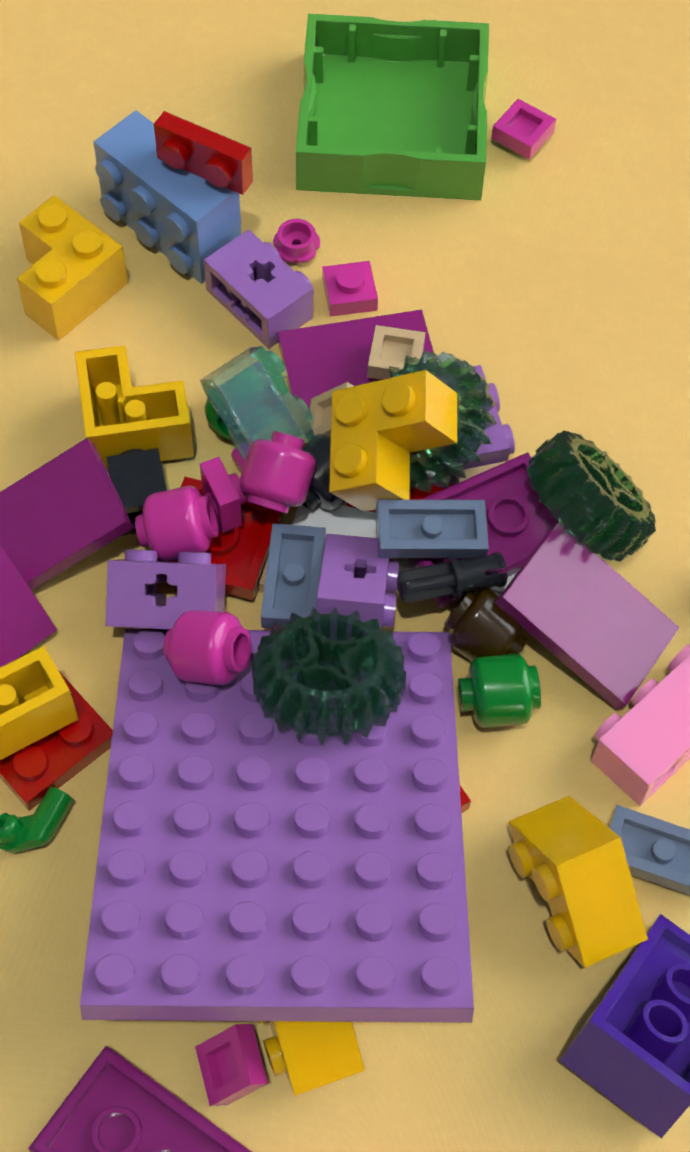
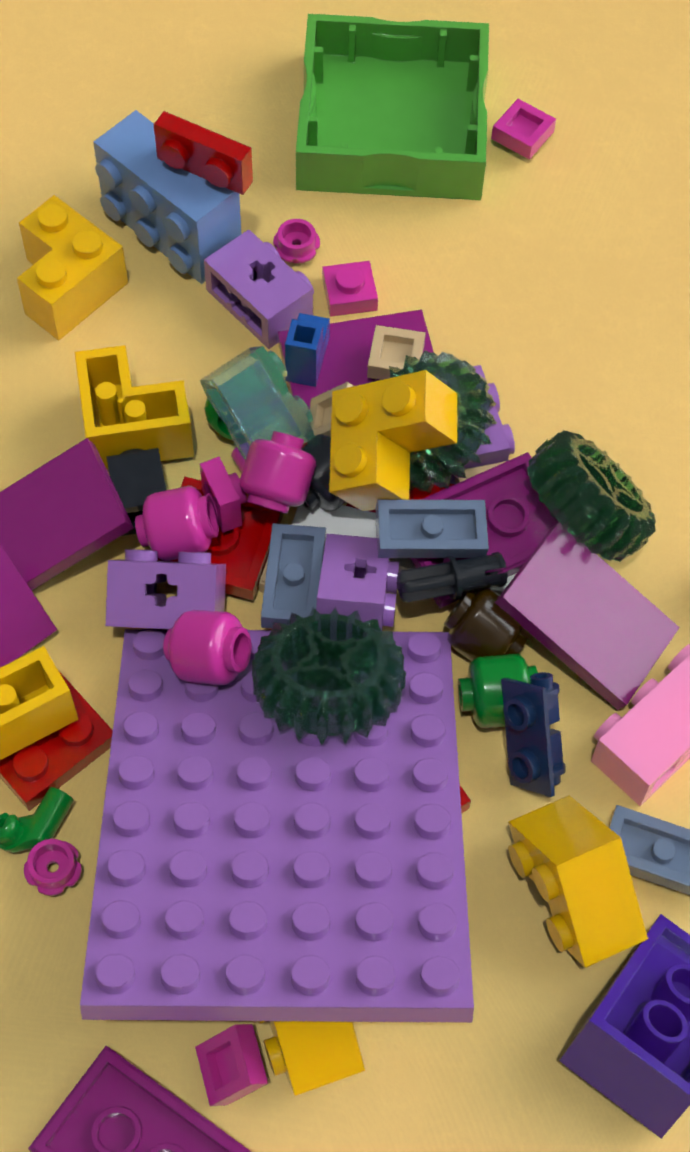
(50, 852): none -> dark pink plate
(306, 348): none -> blue piece
(533, 748): none -> dark blue hinge

